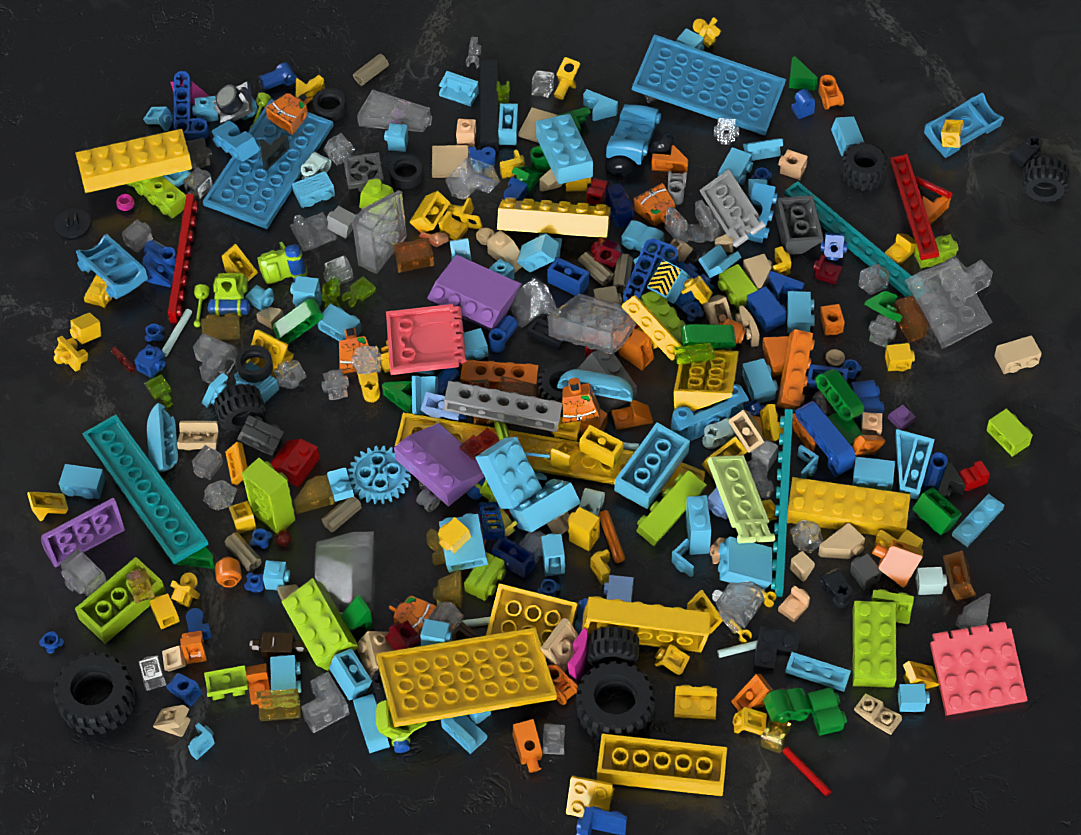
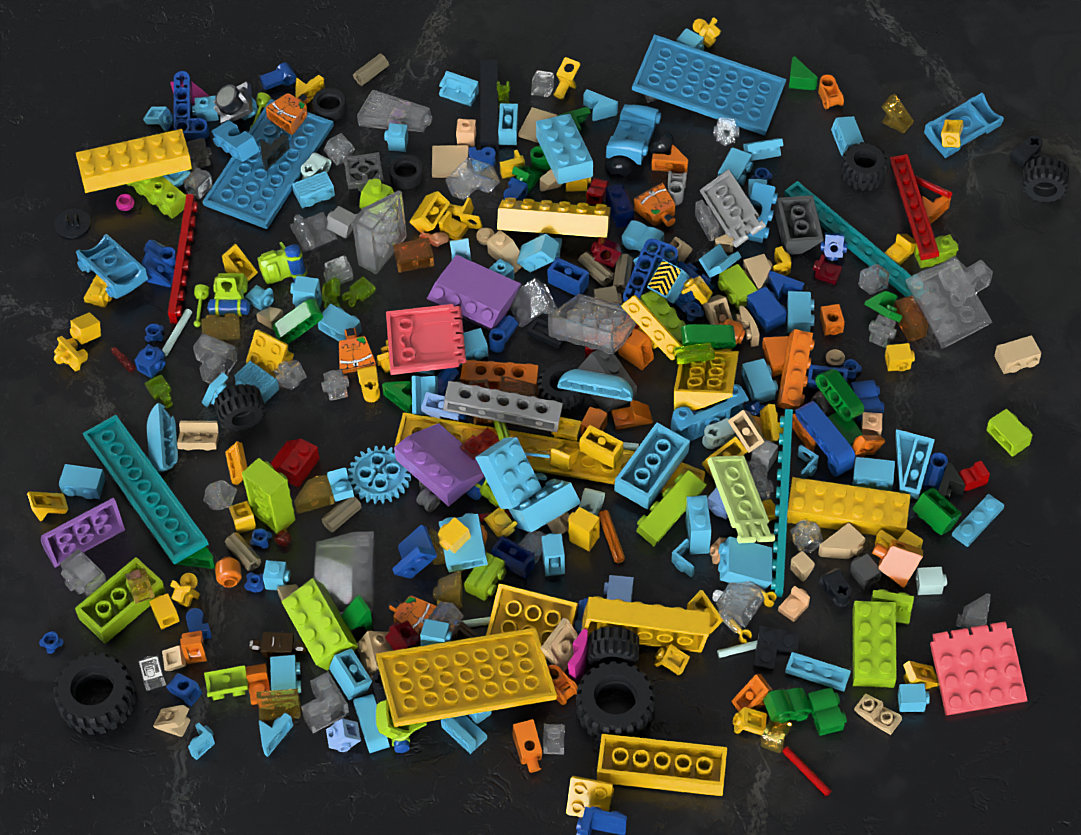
(137, 235): clear brick -> none
(207, 462): clear brick -> none
(257, 375): black tyre -> none
(260, 435): dark grey brick -> none
(272, 736): none -> medium azure slope
(343, 735): none -> light blue brick
(367, 360): clear brick -> none
(415, 552): none -> blue bracket
(474, 50): clear plate -> none
(494, 533): clear blue slope -> none
(548, 583): blue plate -> none
(579, 402): orange torso -> none
(599, 565): yellow bracket -> none
(681, 231): clear bracket -> none
(695, 702): yellow bracket -> none
(793, 164): light nougat brick -> none
(804, 104): blue leg -> none
(897, 115): none -> clear yellow slope
(901, 417): medium lavender plate -> none
(959, 575): clear orange brick -> none

